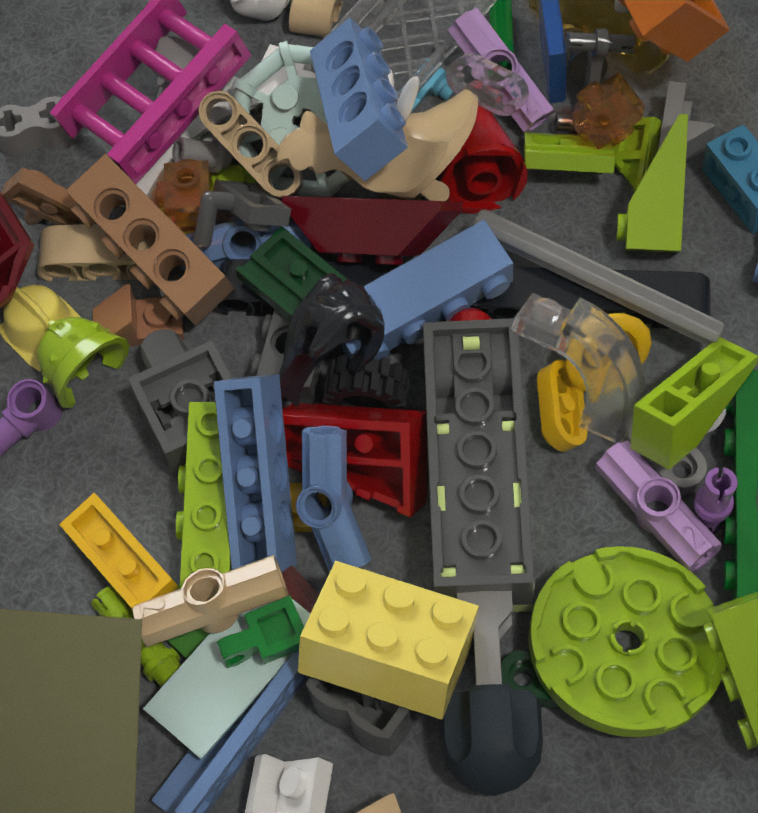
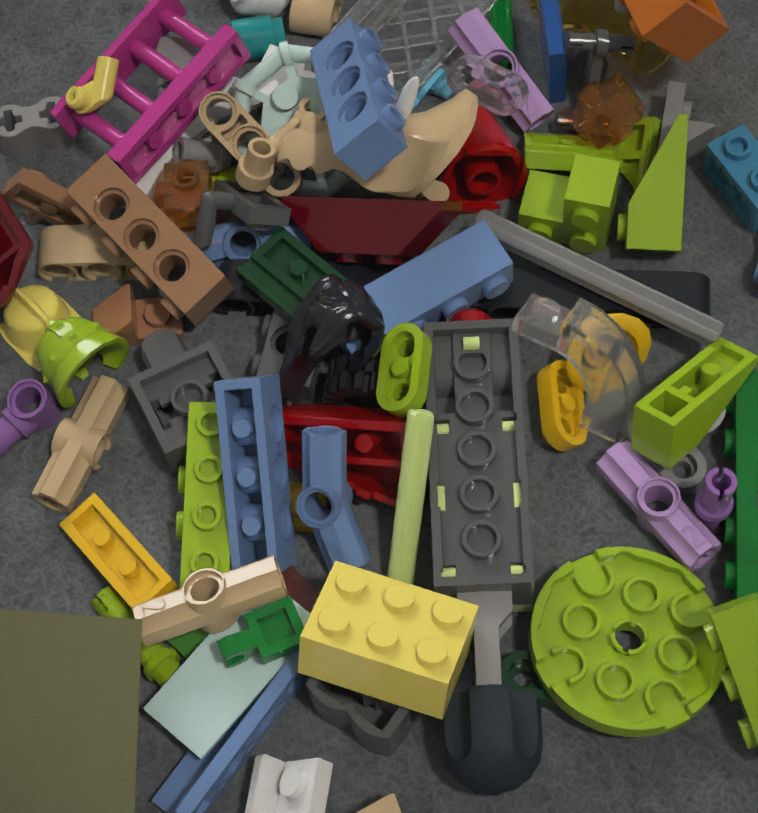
(80, 444): none -> tan piece
(96, 92): none -> light yellow arm
(257, 166): none -> tan brick
(259, 33): none -> teal brick
(404, 373): none -> lime plate
(410, 495): none -> yellowish green axle
(573, 208): none -> lime brick

